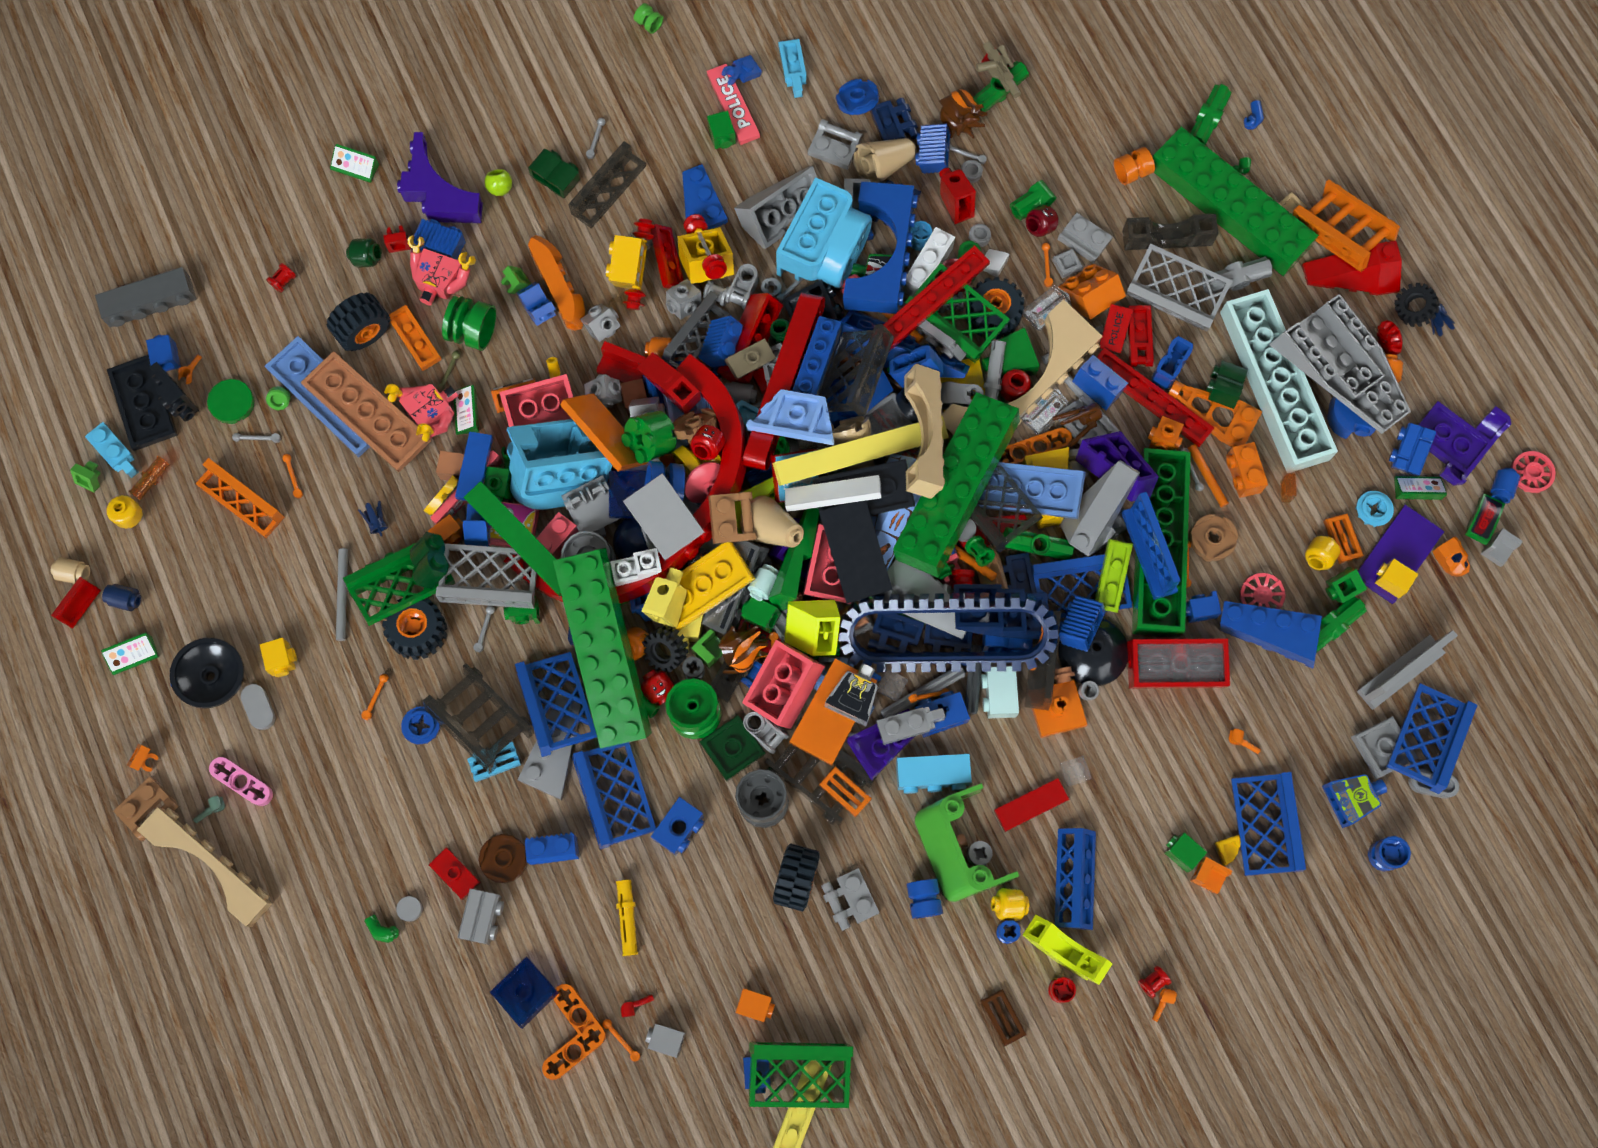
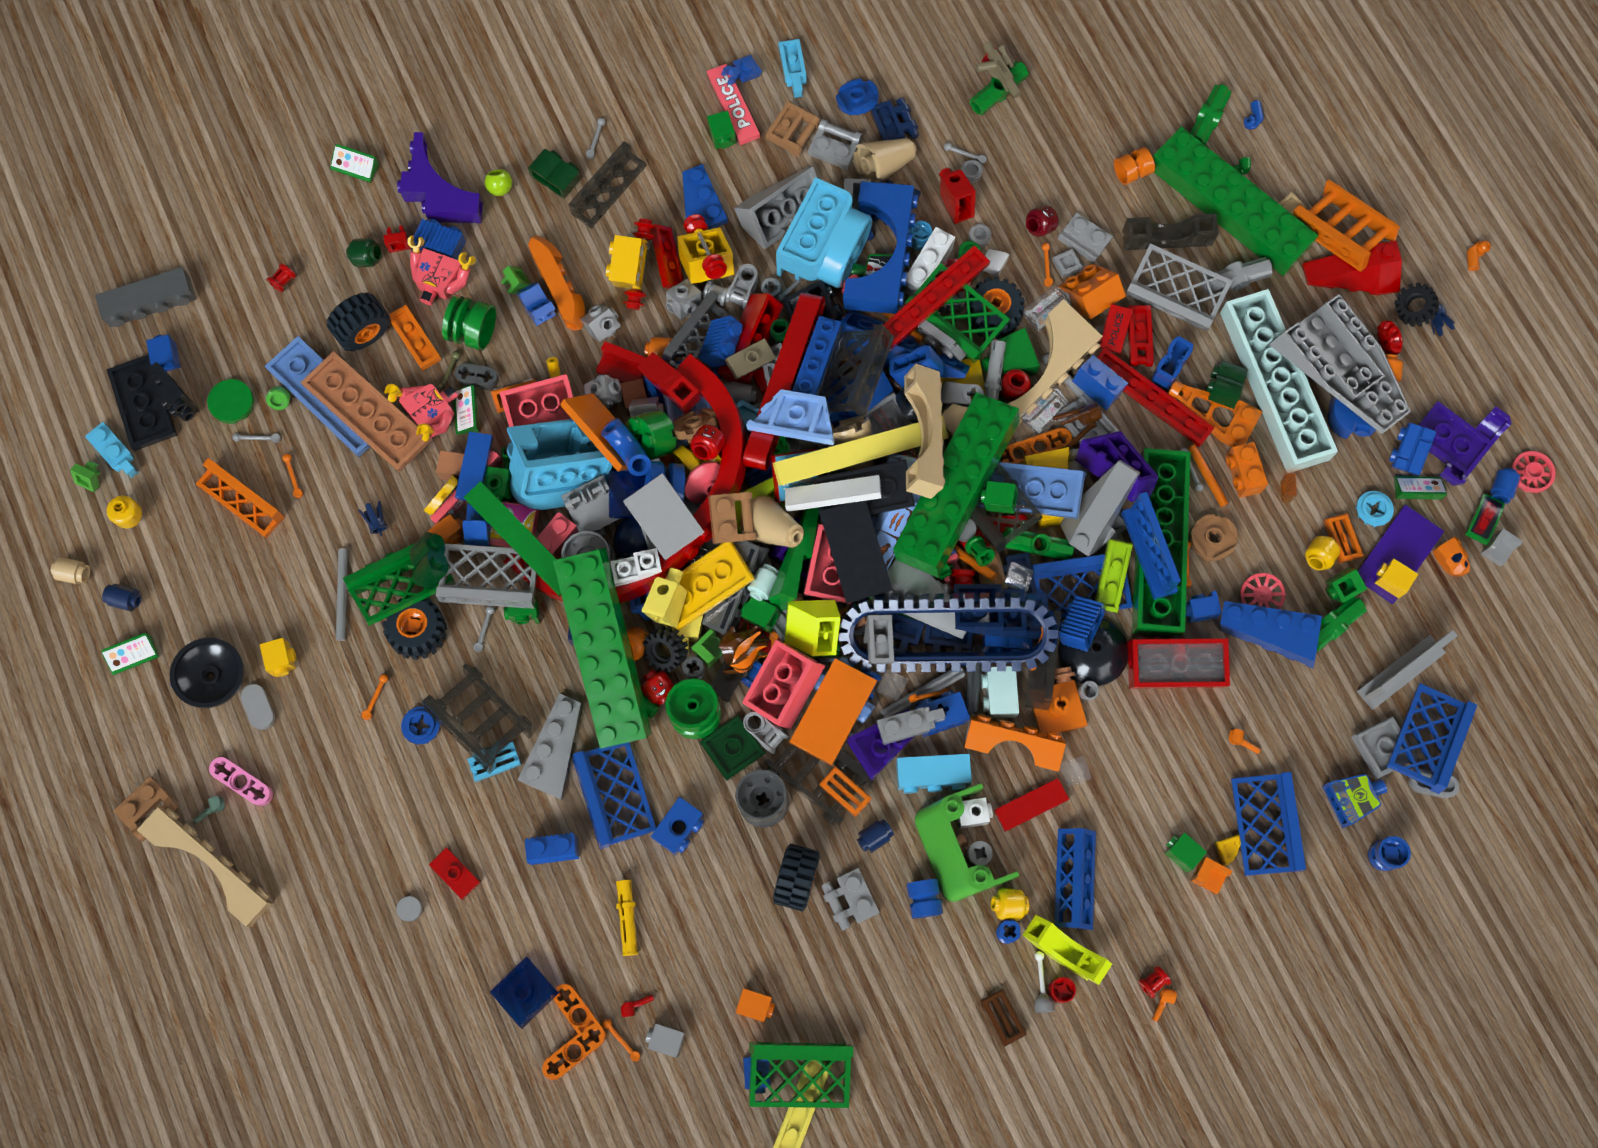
(76, 602): red tile -> none
(139, 758): orange tile -> none
(149, 478): clear orange pin -> none
(186, 371): orange hand -> none
(380, 932): green arm -> none
(477, 373): none -> dark grey beam
(480, 917): light grey brick -> none
(503, 858): reddish brown tile -> none
(536, 711): blue fence -> none
(627, 447): none -> blue cylinder
(646, 16): bright green wheel -> none
(787, 124): none -> medium nougat plate
(854, 695): torso -> none
(875, 836): none -> dark blue brick
(879, 639): none -> light grey slope
(934, 148): blue brick -> none
(961, 113): reddish brown hair -> none
(975, 813): none -> white brick
(985, 734): none -> orange arch
(1000, 497): none -> green brick
(1018, 576): none -> clear plate
(1037, 196): green piece -> none
(1043, 1002): none -> hinge
(1166, 435): orange brick -> none
(1475, 253): none -> orange arm

